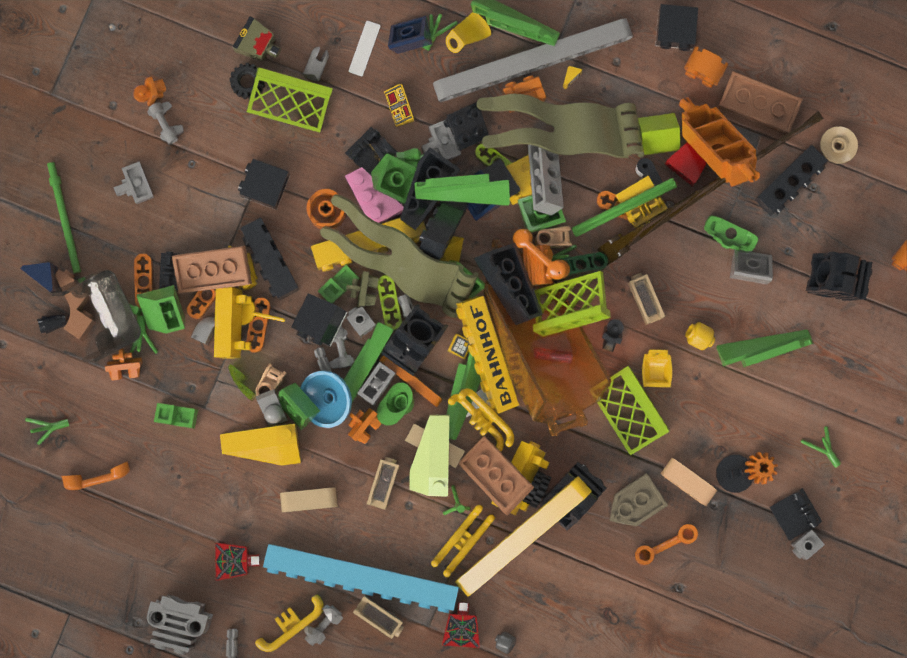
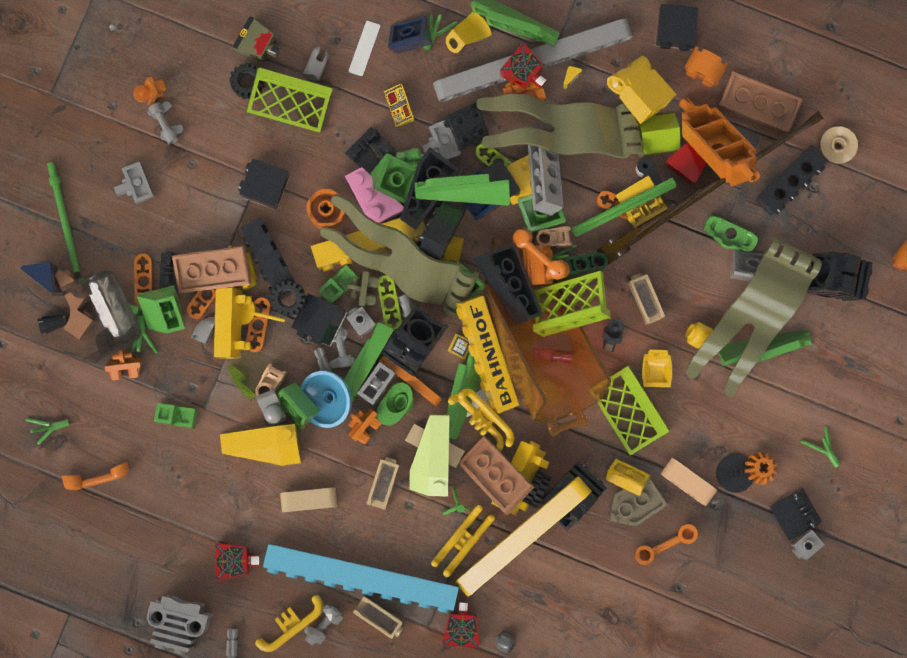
(299, 302): none -> black tyre
(523, 68): none -> torso
(627, 477): none -> yellow slope
(641, 89): none -> yellow piece
(766, 303): none -> olive flag

